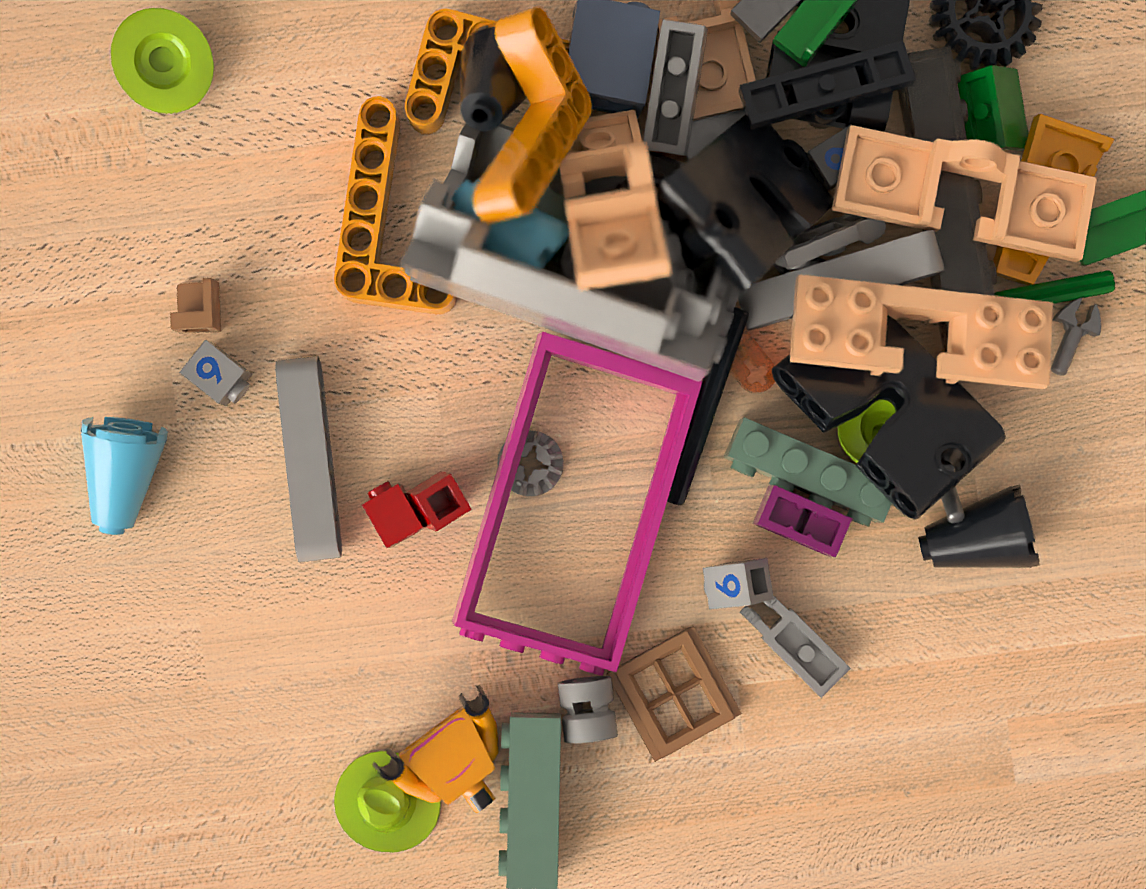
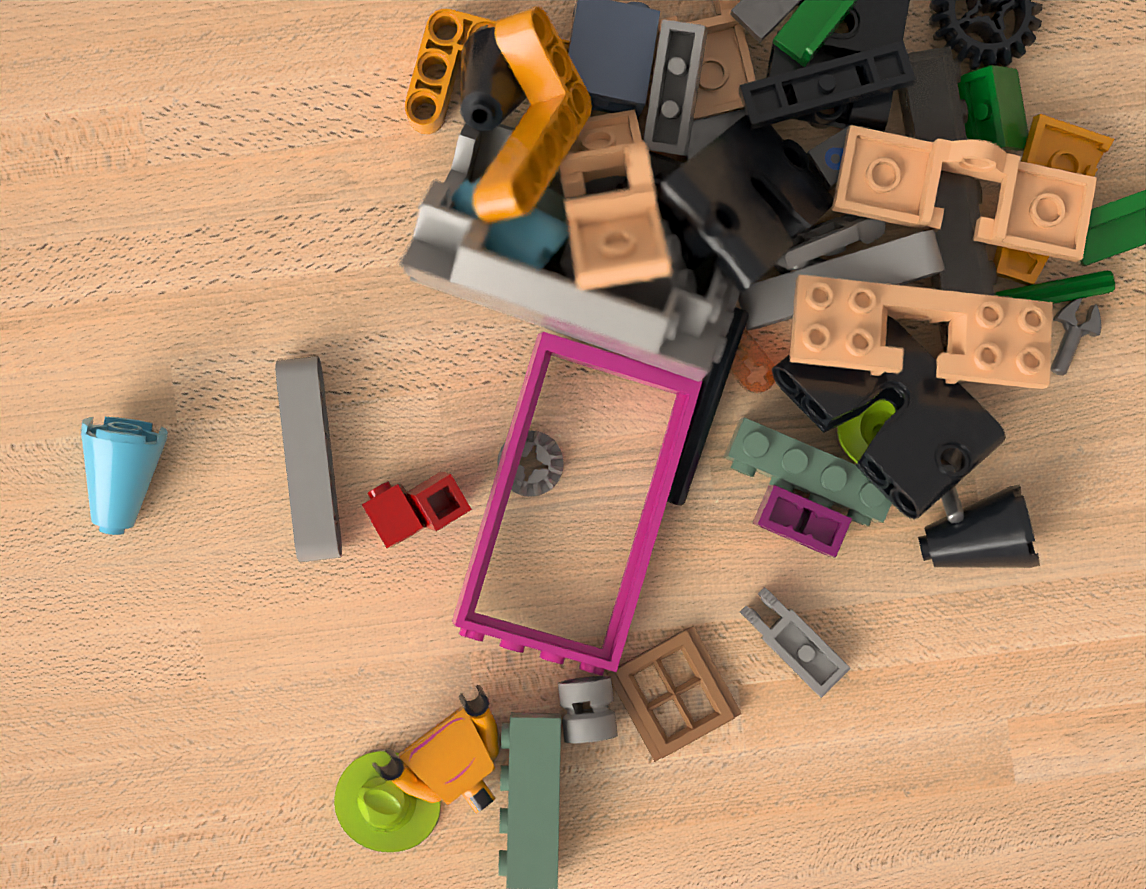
(162, 60): lime hat -> none
(197, 308): medium nougat panel -> none
(217, 374): light grey brick -> none
(374, 220): light orange beam -> none
(738, 583): light grey brick -> none

